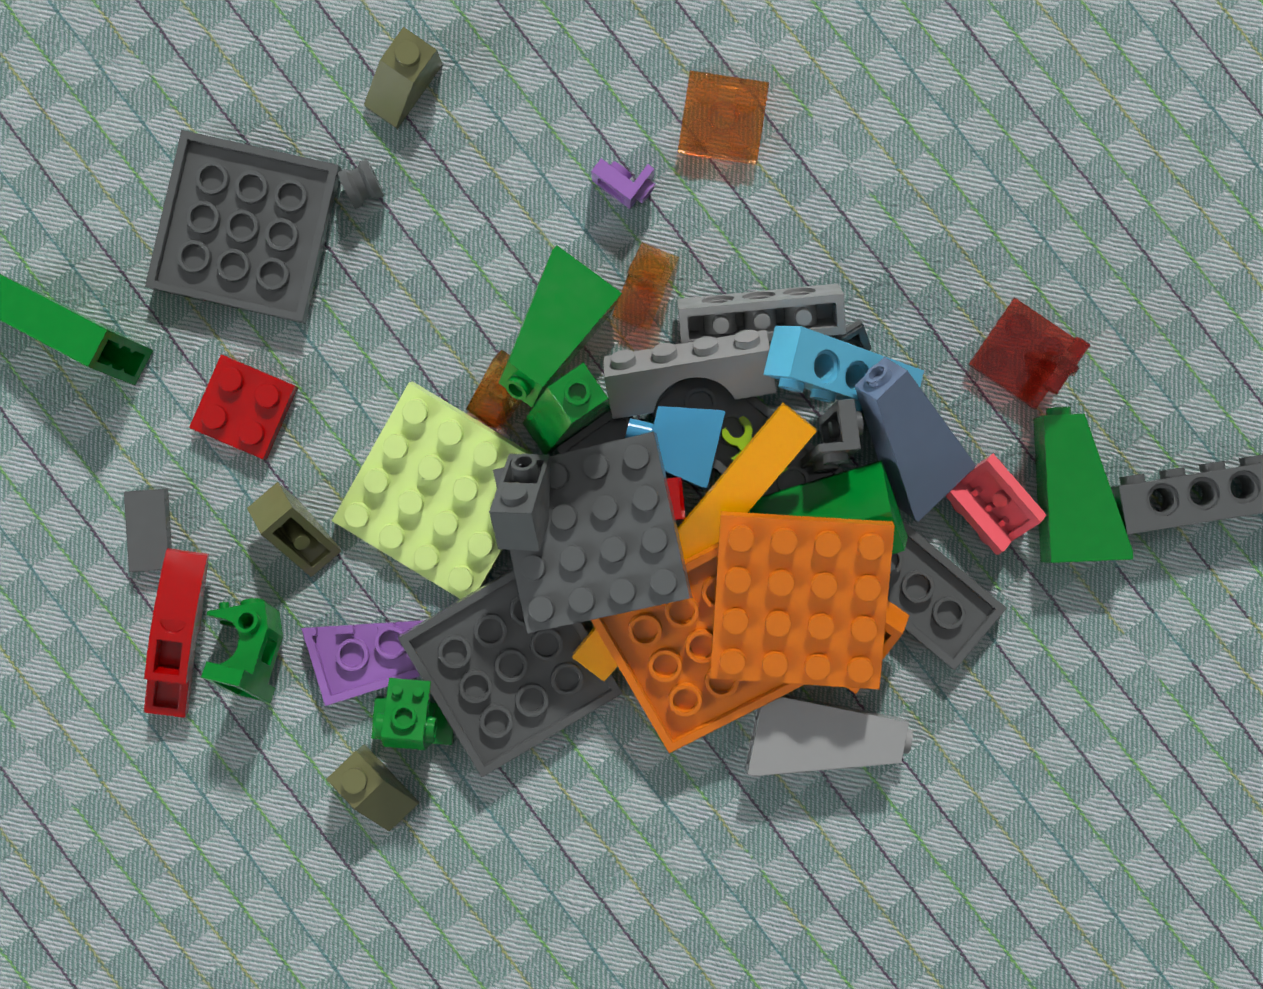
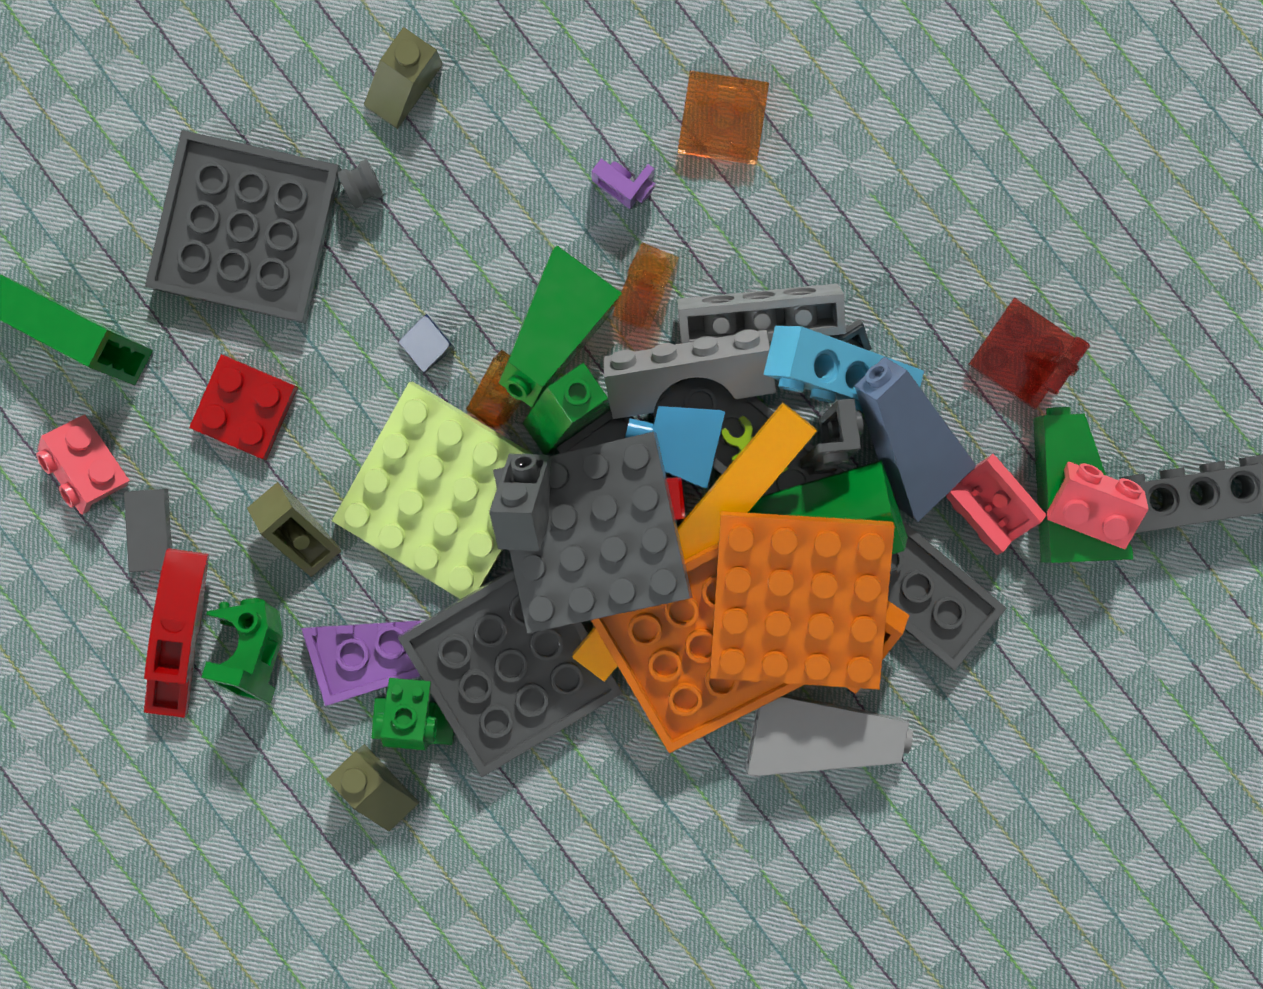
(80, 464): none -> coral bracket
(426, 343): none -> slope
(1098, 505): none -> coral bracket

